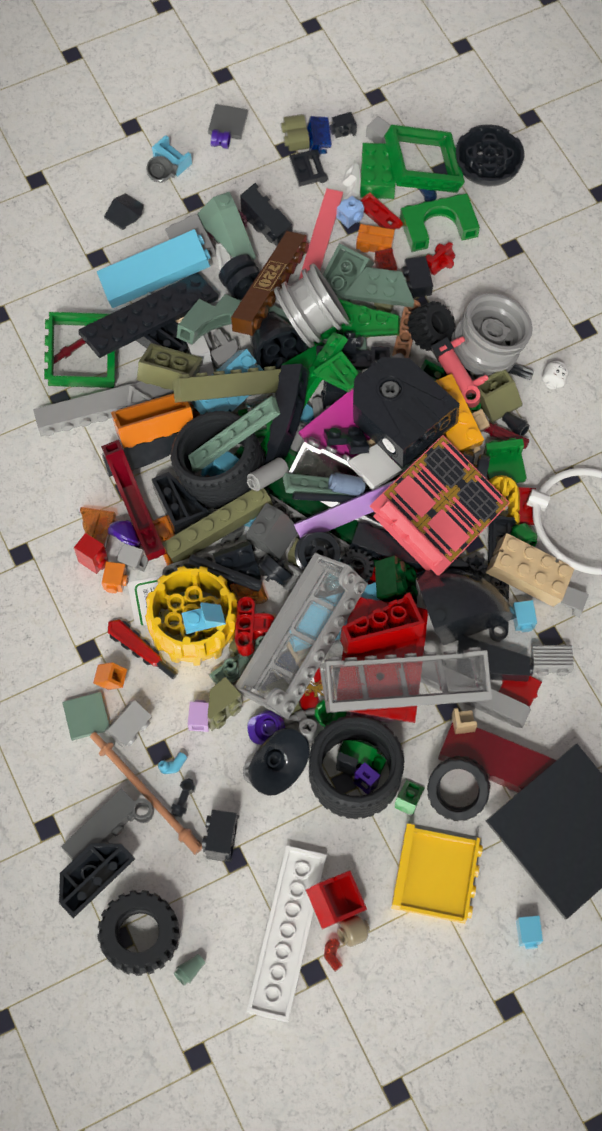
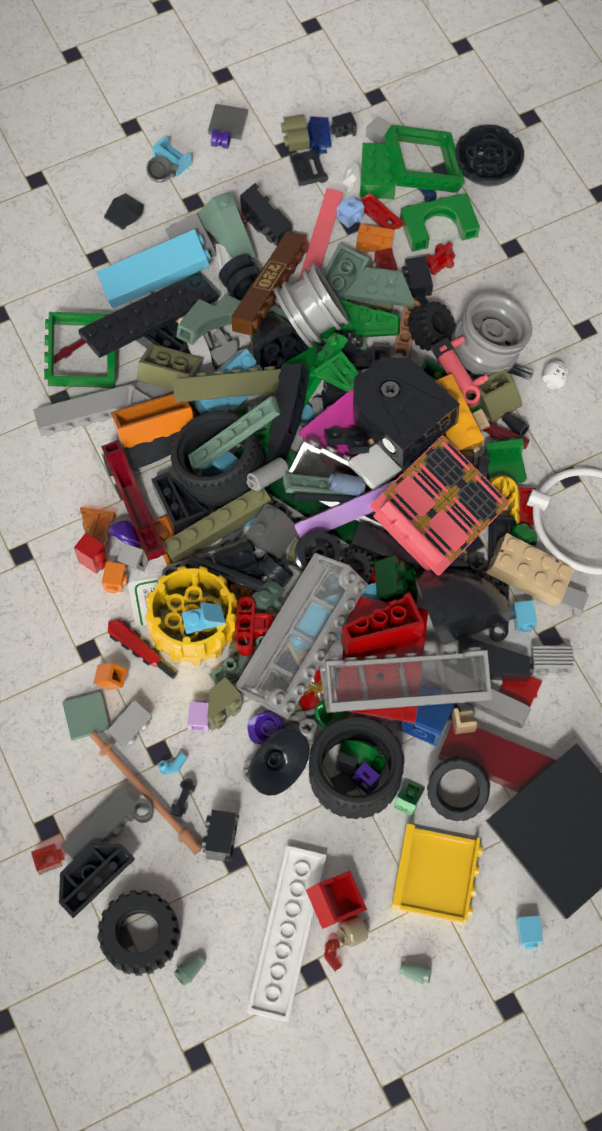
(40, 858): none -> clear red brick
(269, 596): none -> sand green plate
(417, 971): none -> sand green cone
(429, 723): none -> blue slope

